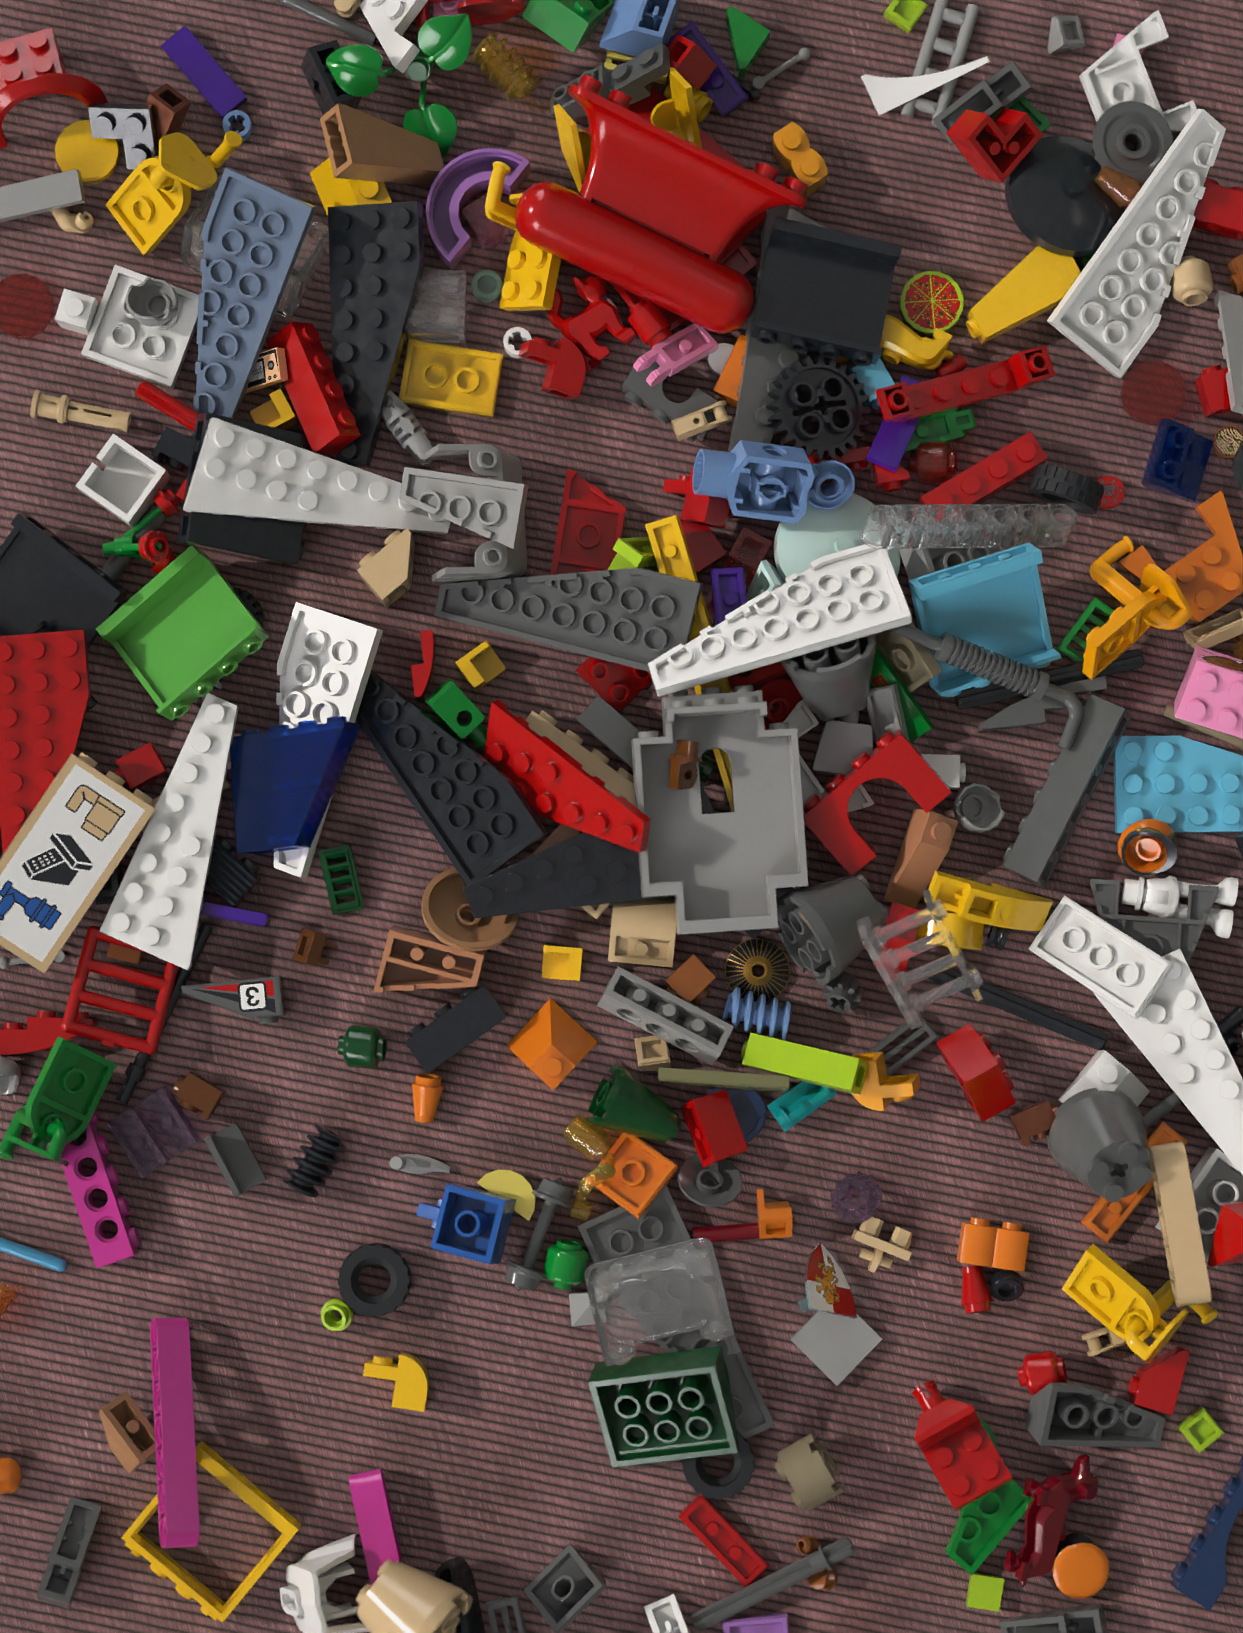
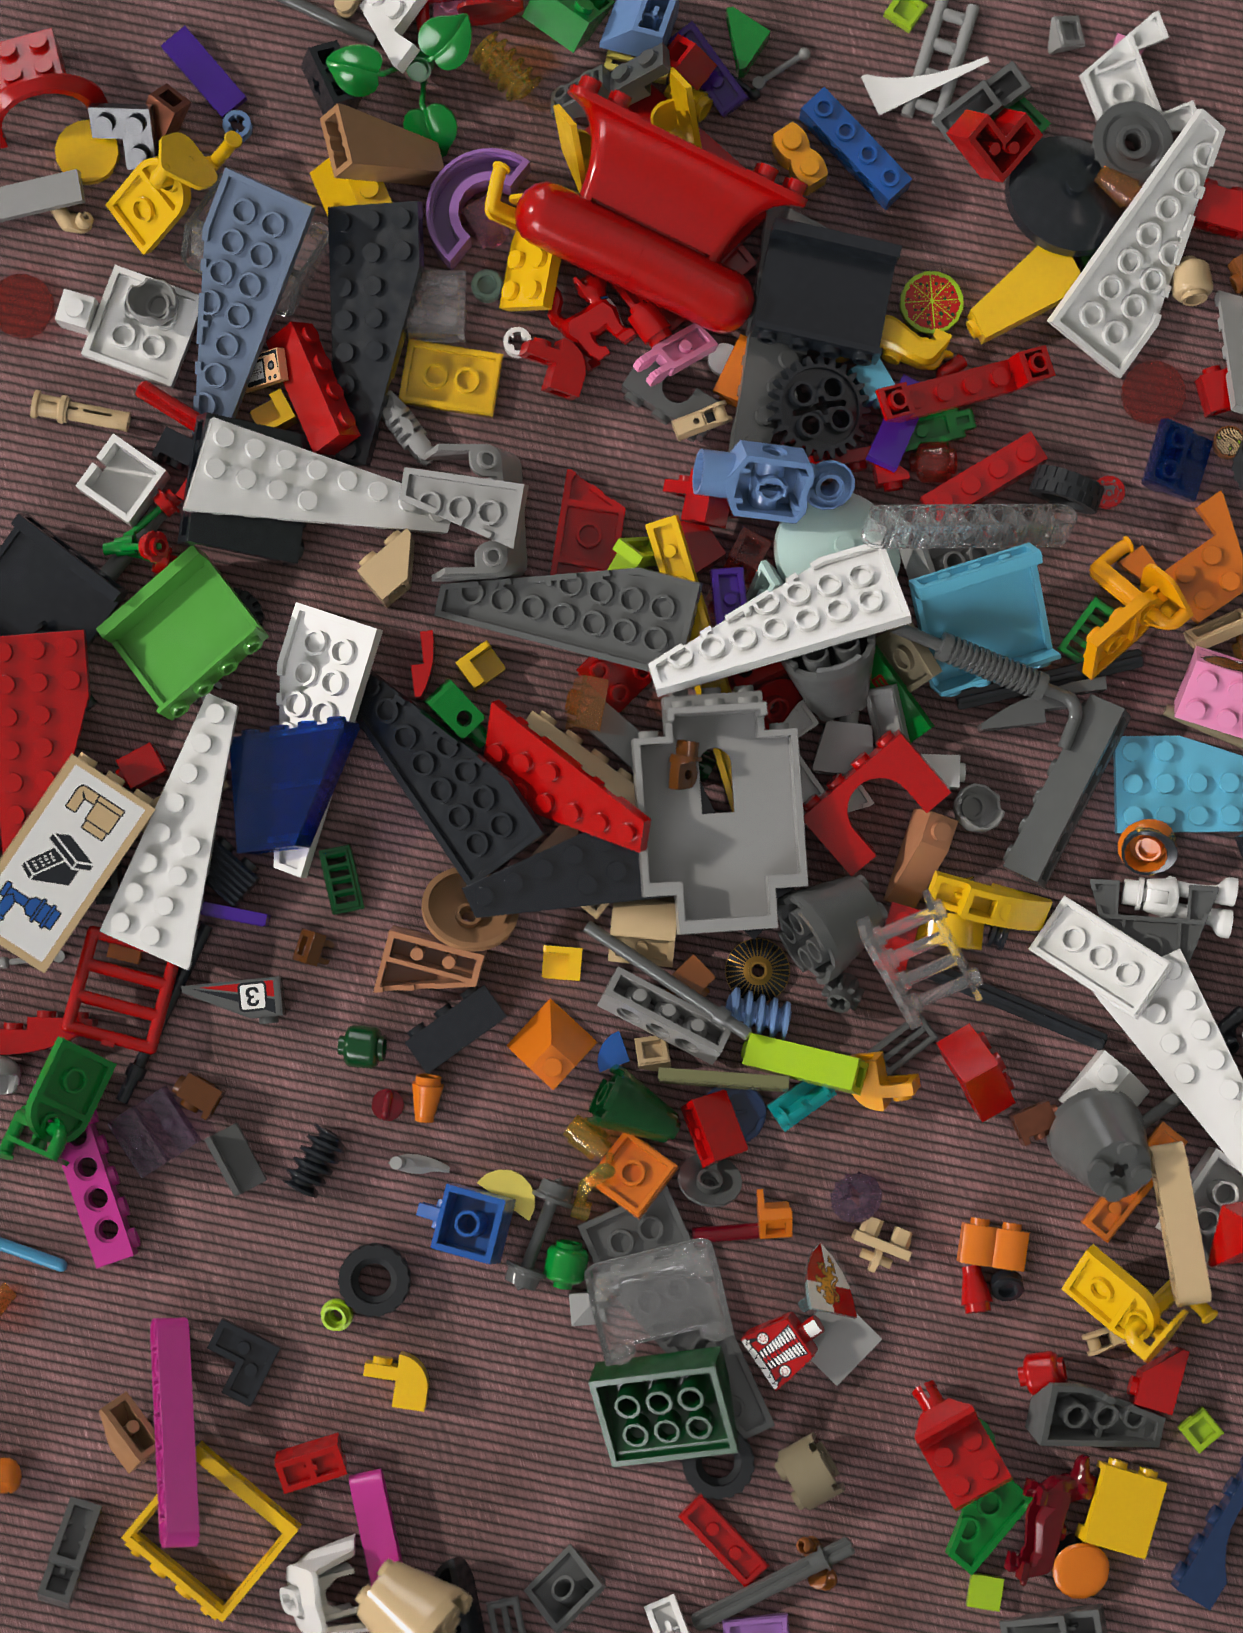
(252, 1358): none -> black plate
(310, 1463): none -> red hinge
(387, 1104): none -> dark red tile
(586, 703): none -> clear orange piece
(612, 1052): none -> blue tile
(720, 1015): none -> dark grey bar
(783, 1346): none -> torso
(854, 148): none -> blue brick
(1123, 1508): none -> yellow panel

